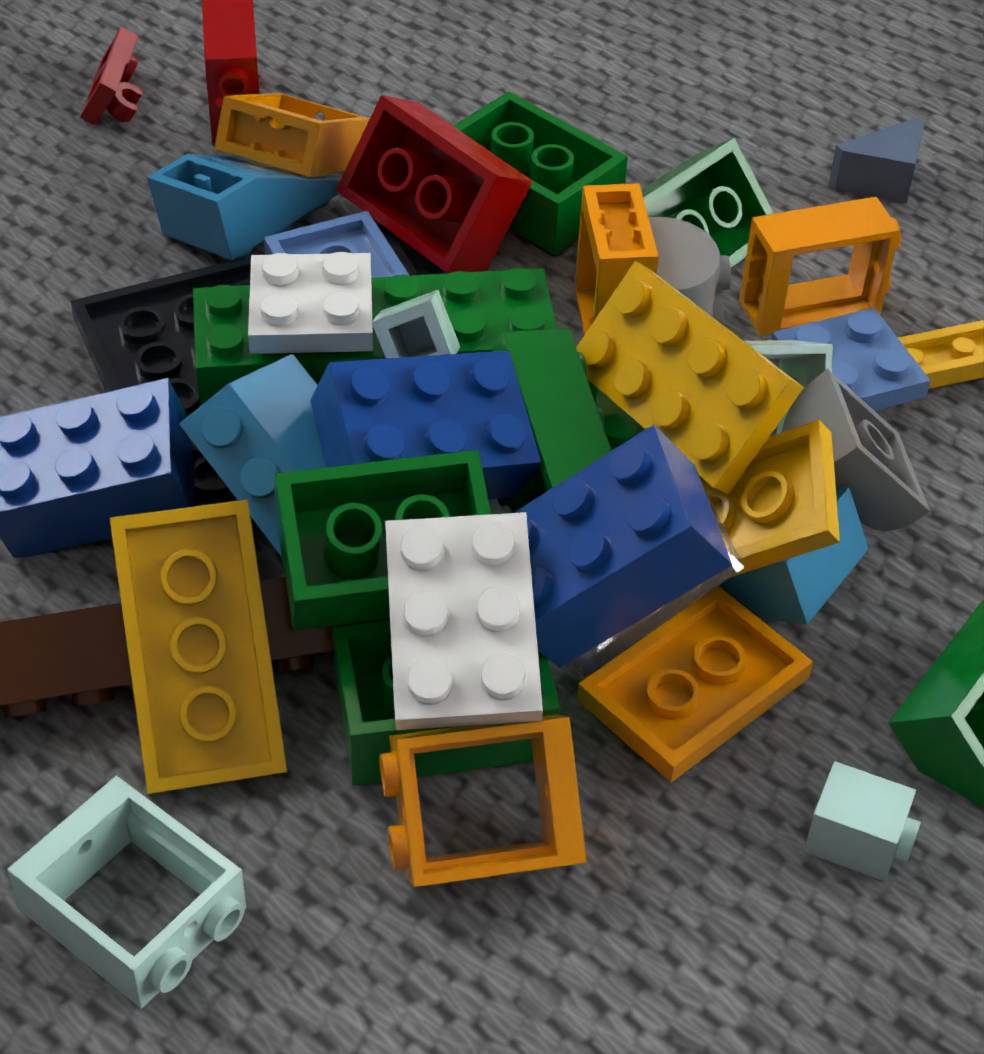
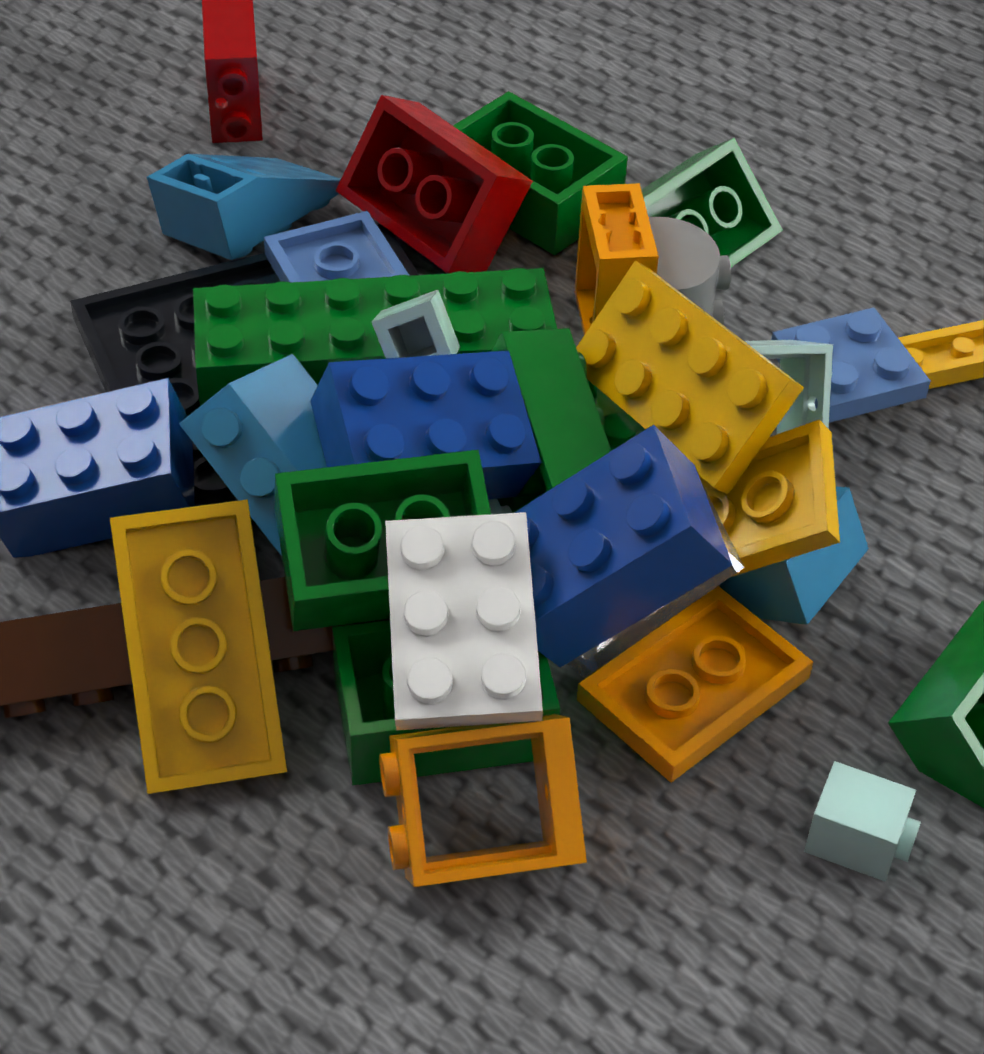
(90, 840): light aqua window -> none
(111, 82): red plate -> none
(286, 133): light orange window -> none
(310, 303): white plate -> none
(779, 236): light orange window -> none
(865, 454): light grey brick -> none
(879, 162): sand blue slope -> none

